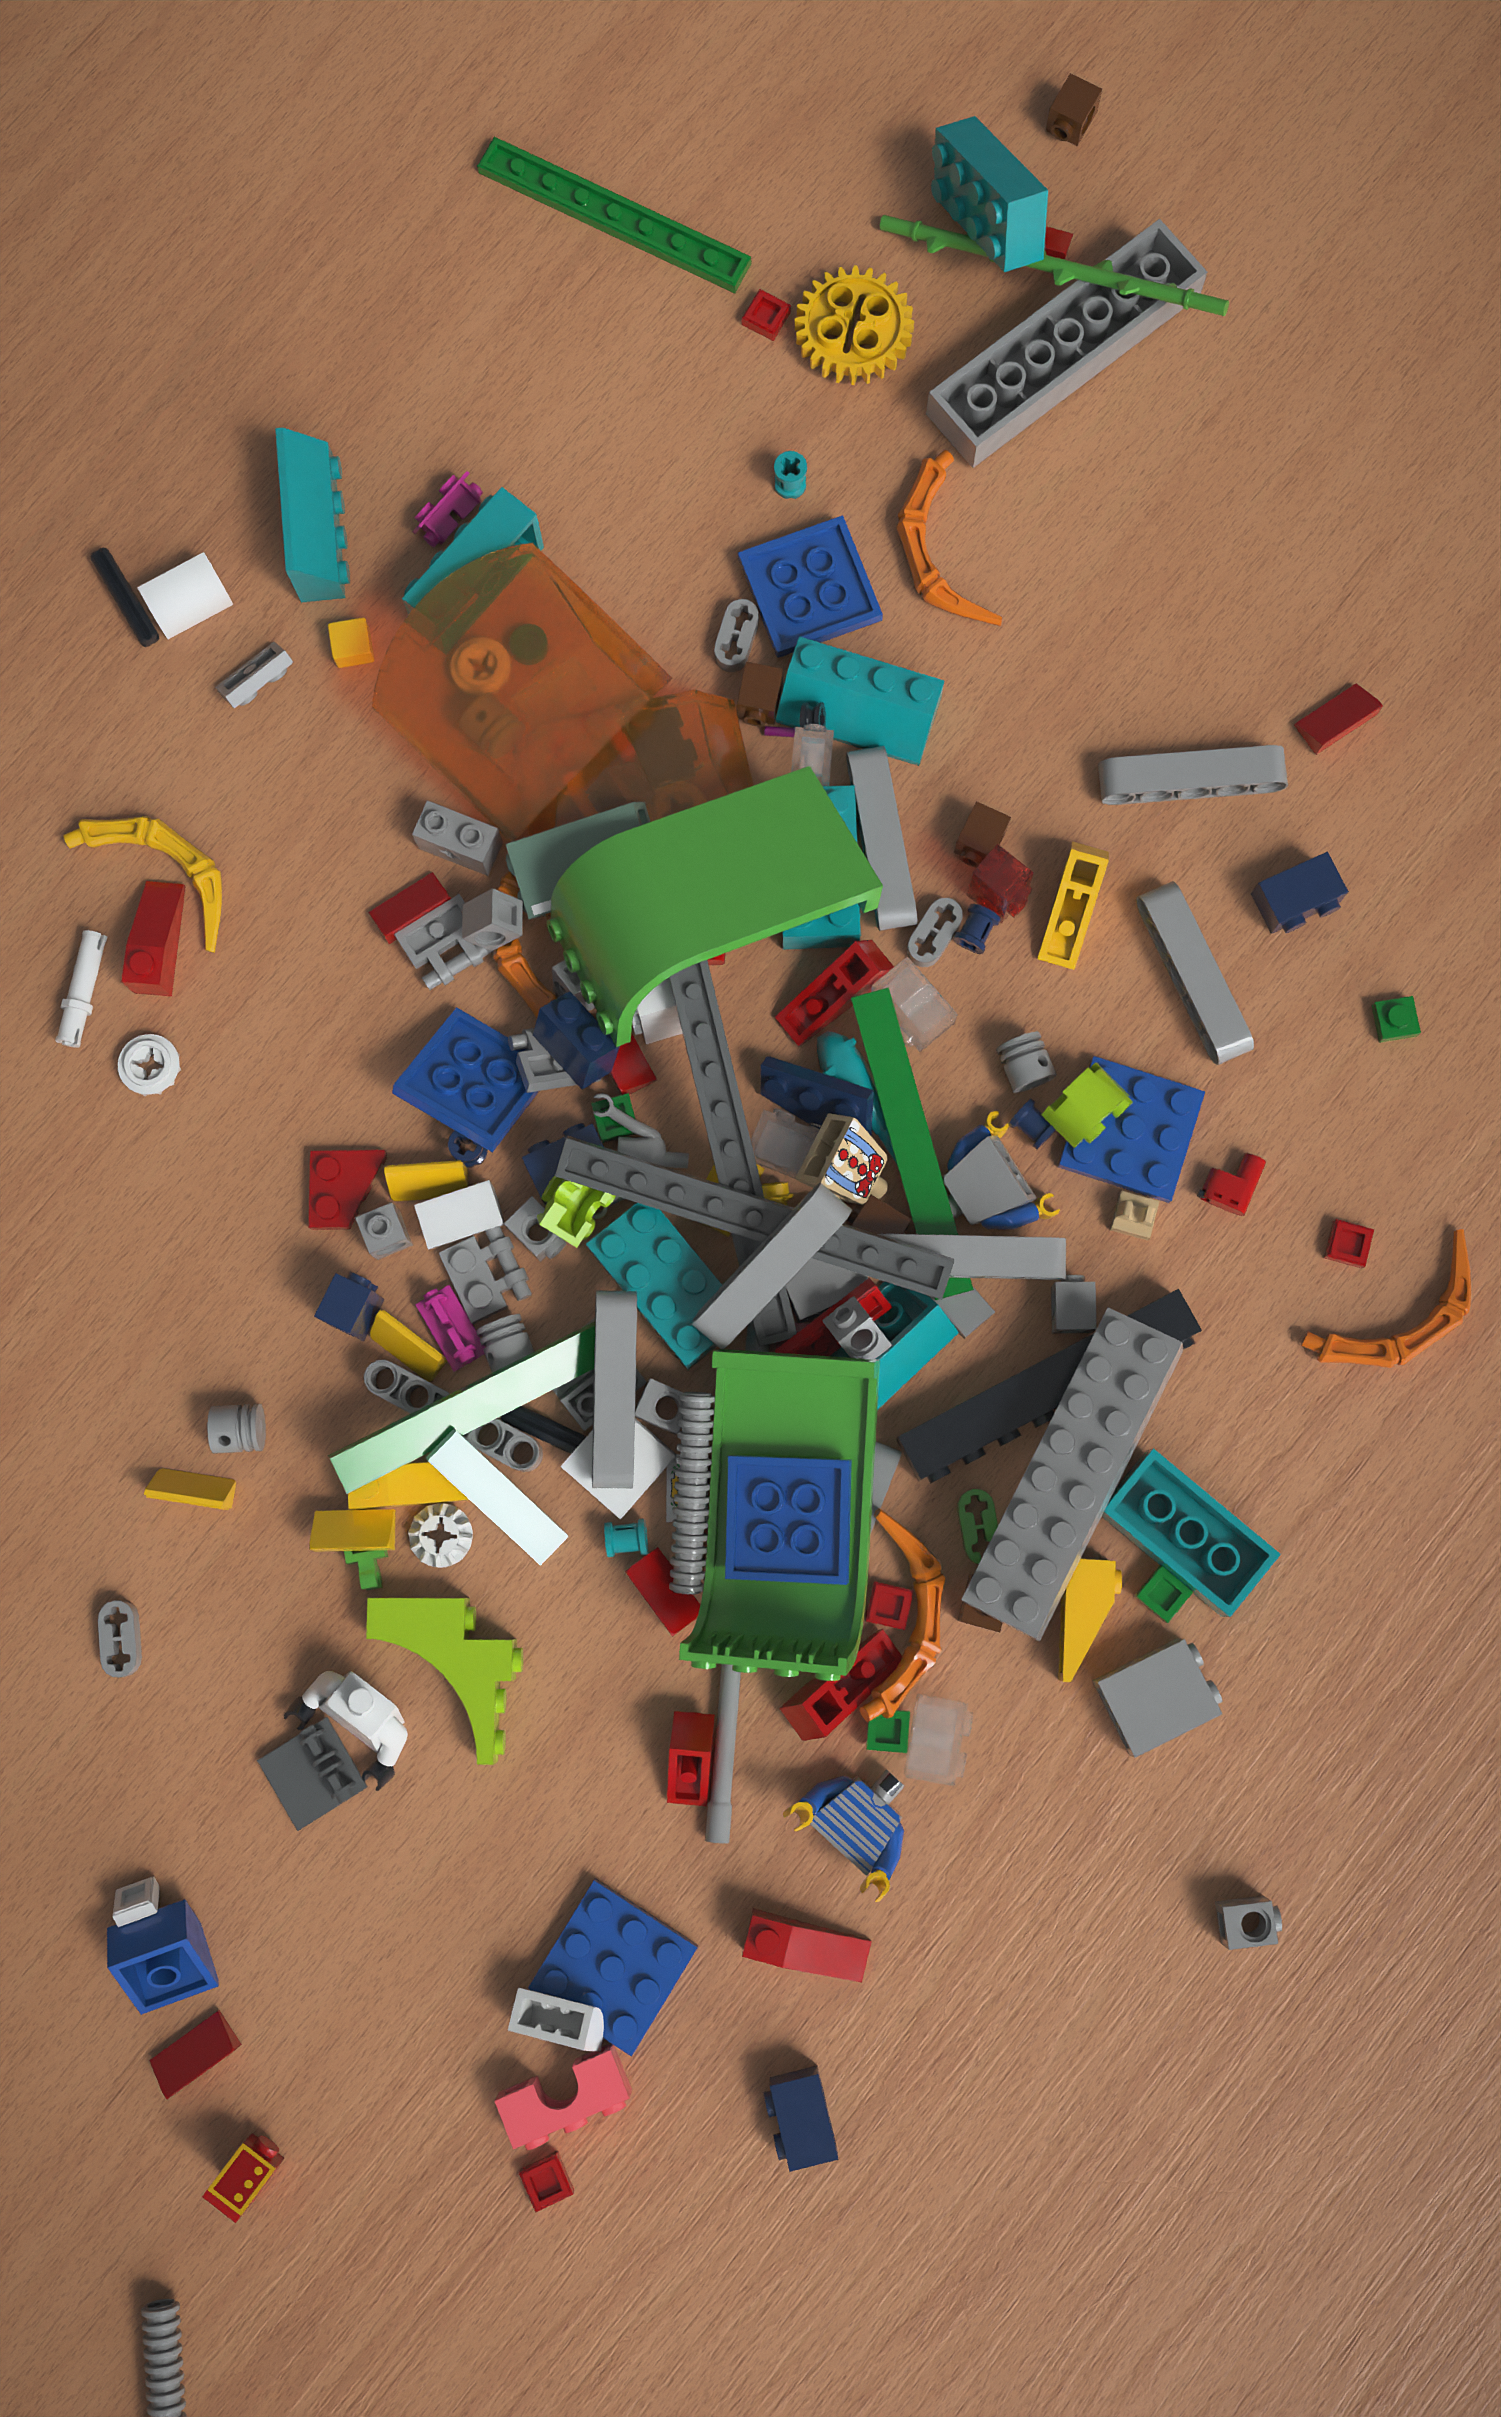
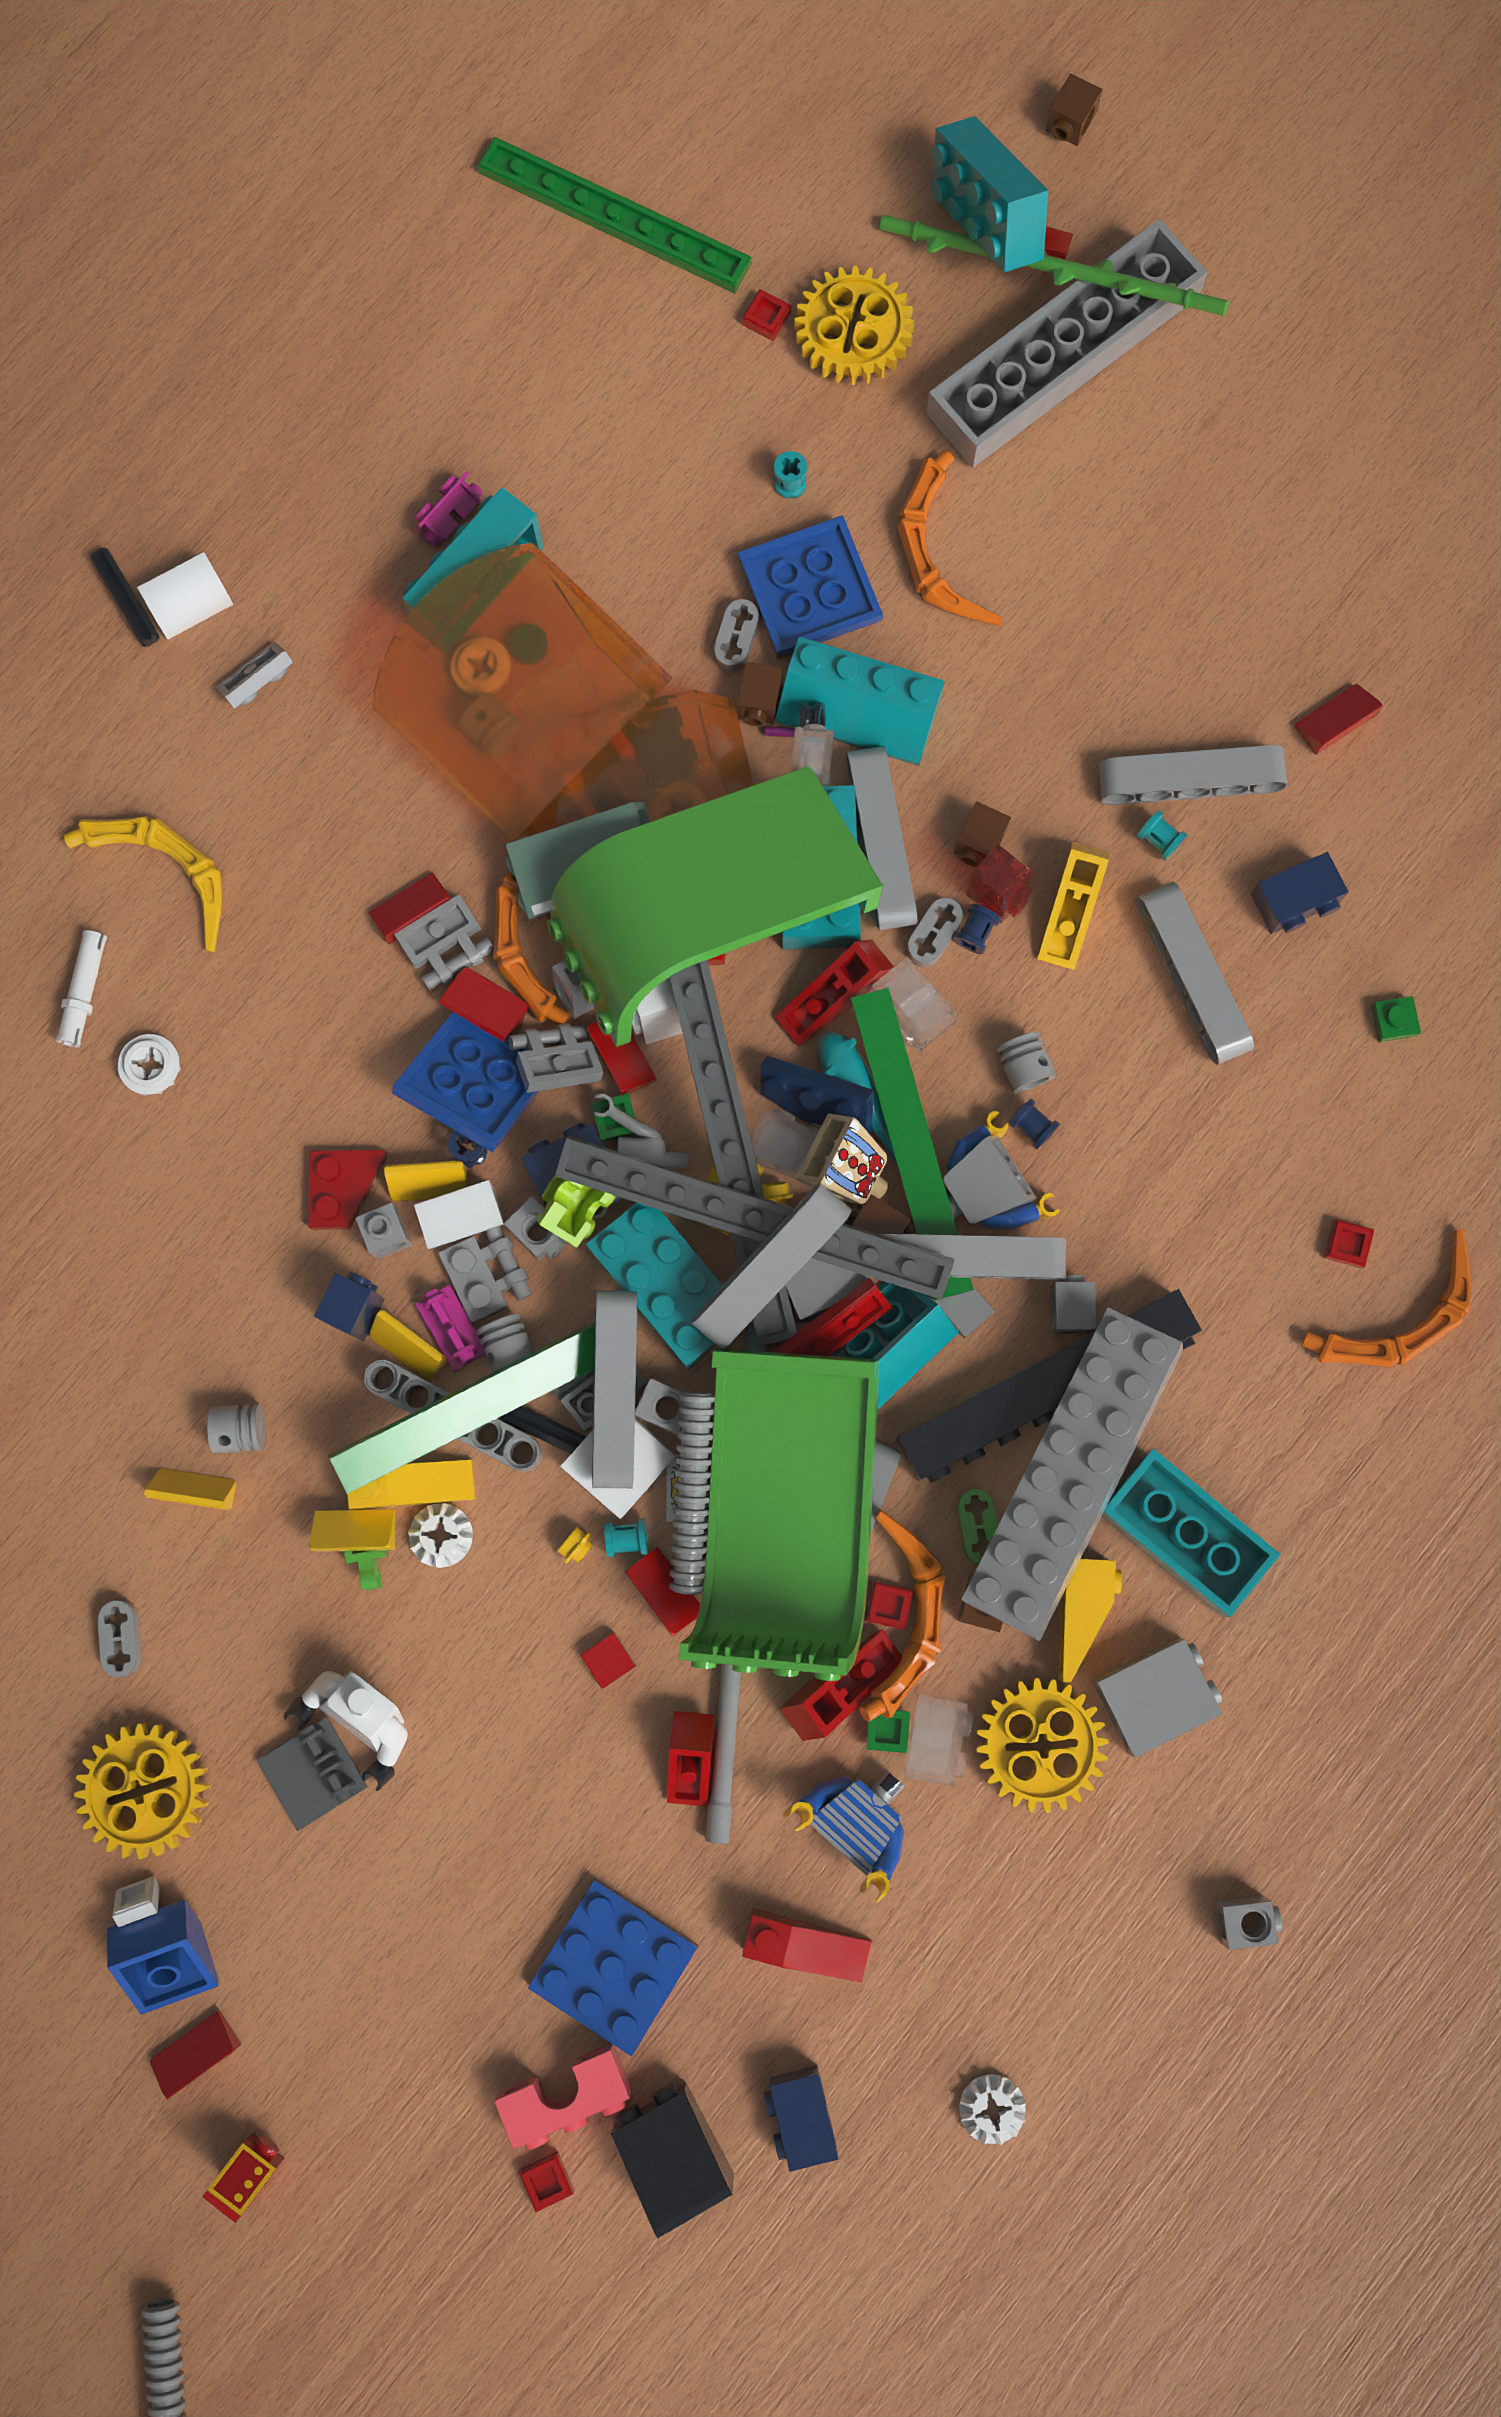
(152, 1824): none -> yellow gear
(154, 940): red slope -> none
(311, 516): teal slope -> none
(351, 642): yellow piece -> none
(457, 838): light grey brick -> none
(474, 1667): lime arch -> none
(485, 1004): none -> red slope
(492, 919): light grey brick -> none
(496, 1496): light aqua tile -> none
(557, 2020): white brick -> none
(575, 1040): dark blue brick -> none
(575, 1545): none -> yellow plate
(608, 1660): none -> red tile
(672, 2158): none -> black slope
(788, 1519): blue plate -> none
(856, 1331): light grey brick -> none
(975, 2100): none -> white gear
(1043, 1783): none -> yellow gear
(1086, 1104): lime cylinder -> none
(1134, 1215): tan tile -> none
(1146, 1142): blue plate -> none
(1162, 835): none -> teal bush
(1163, 1594): green plate -> none
(1233, 1191): red piece -> none

